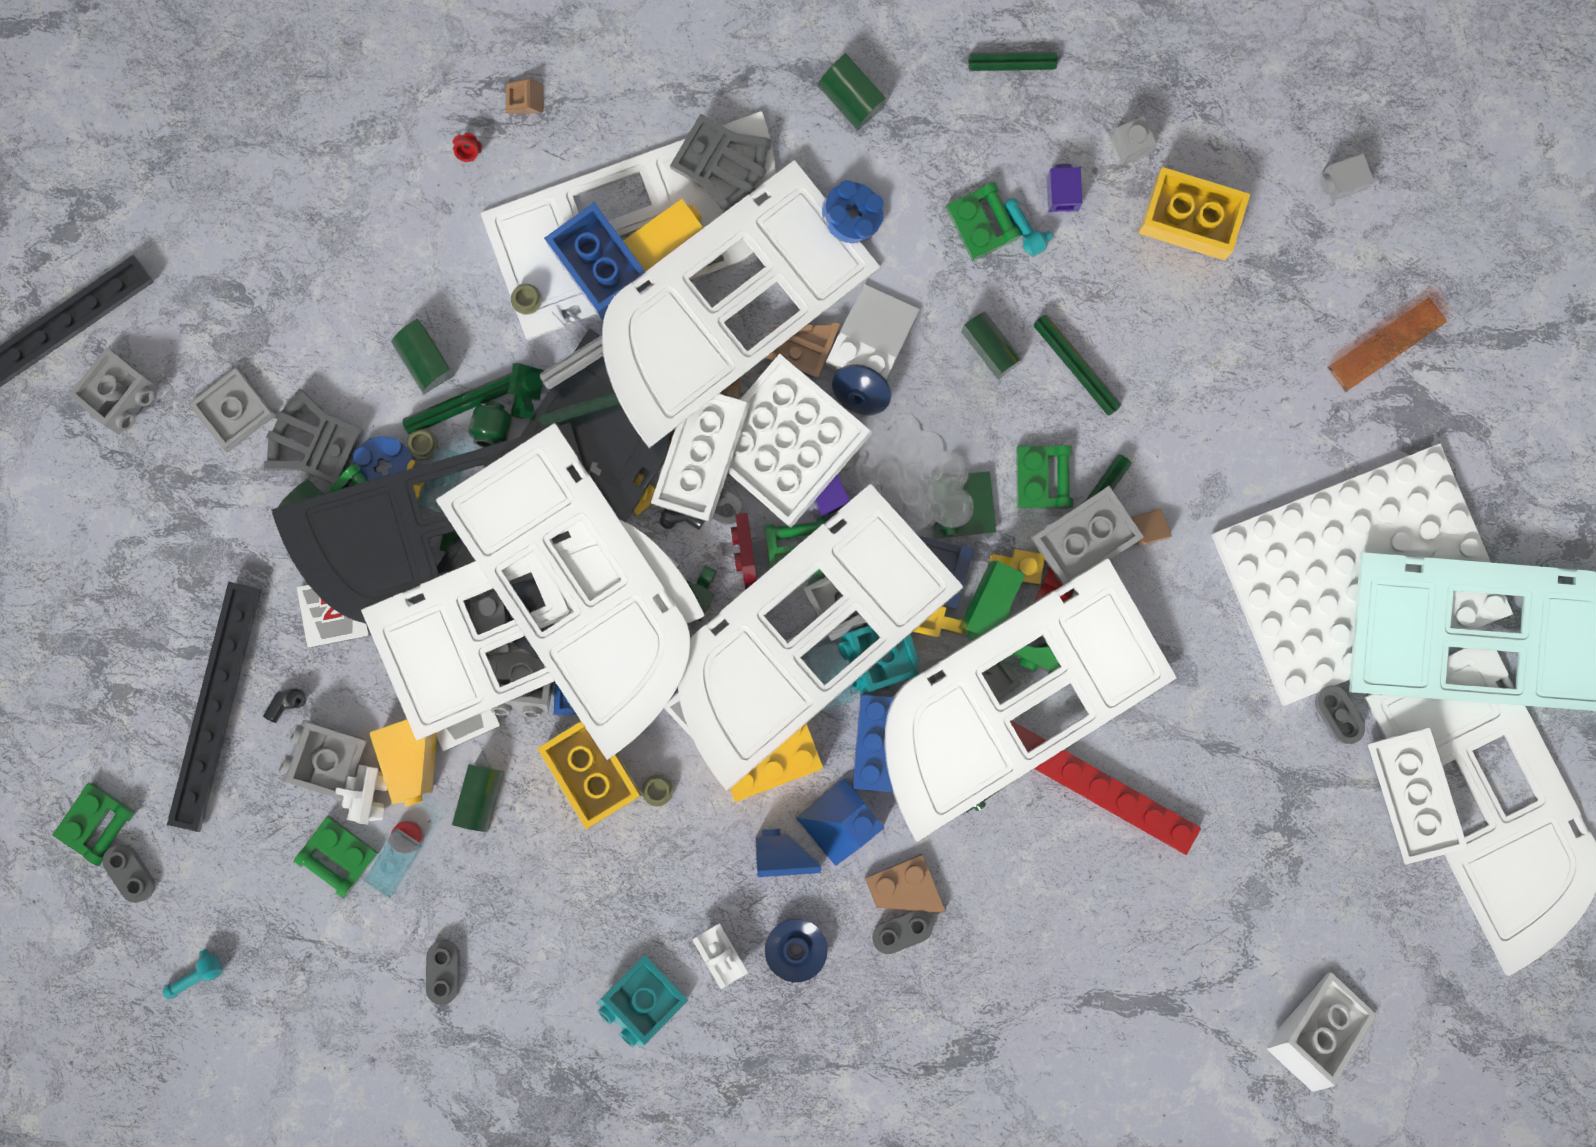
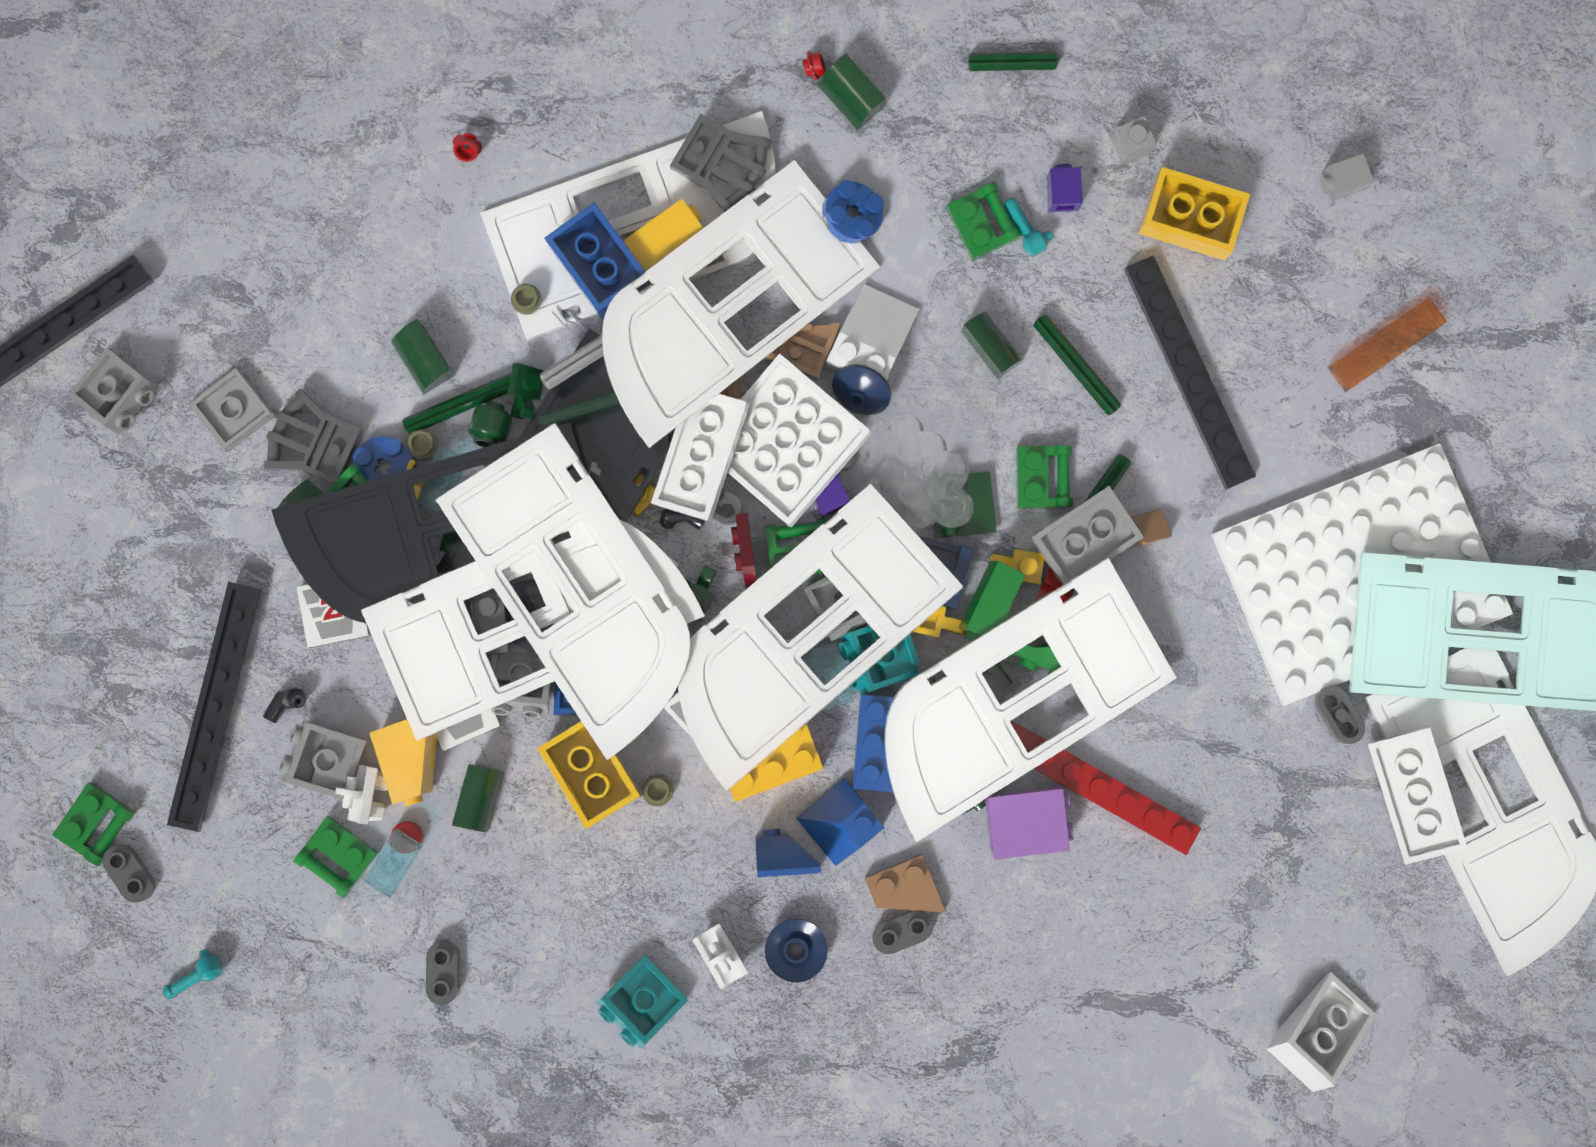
(524, 97): medium nougat slope -> none
(814, 65): none -> red plate
(1029, 822): none -> medium lavender panel
(1189, 372): none -> black plate

